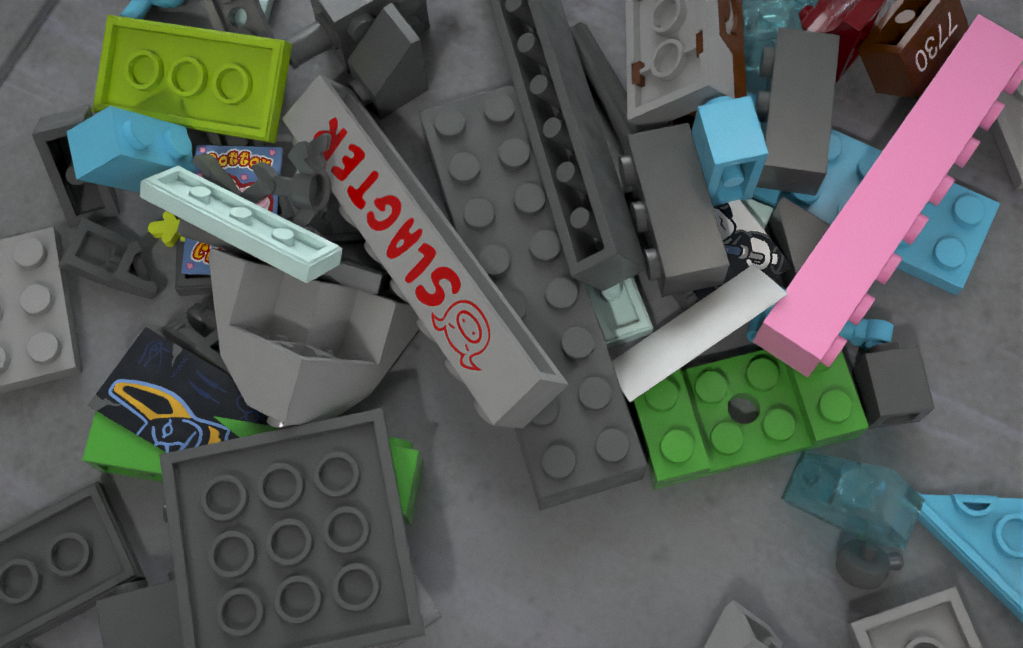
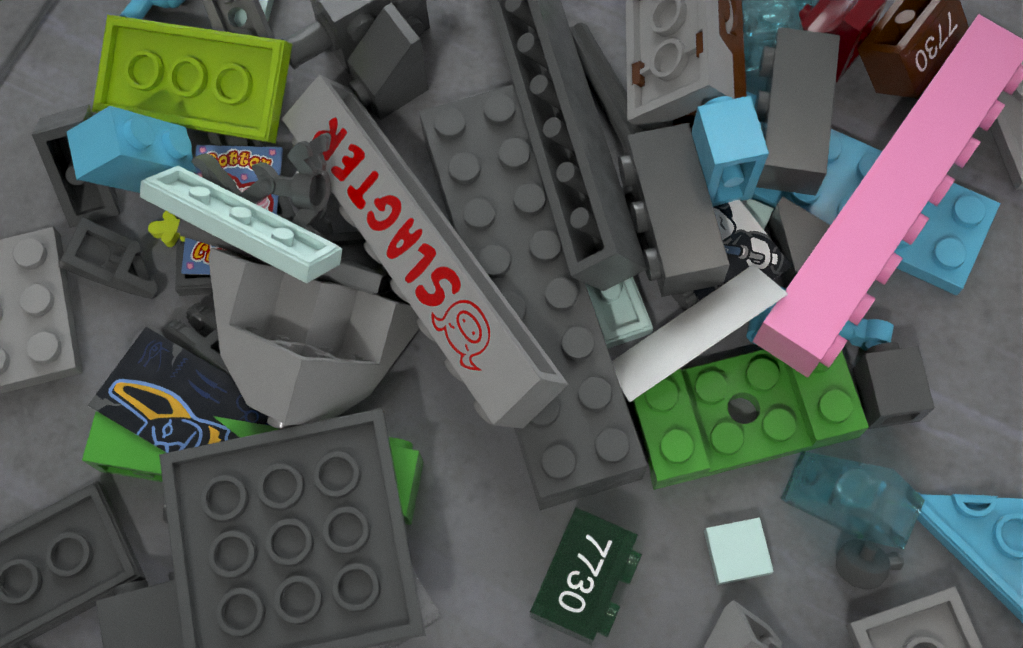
(584, 577): none -> clear green brick
(738, 551): none -> light aqua tile

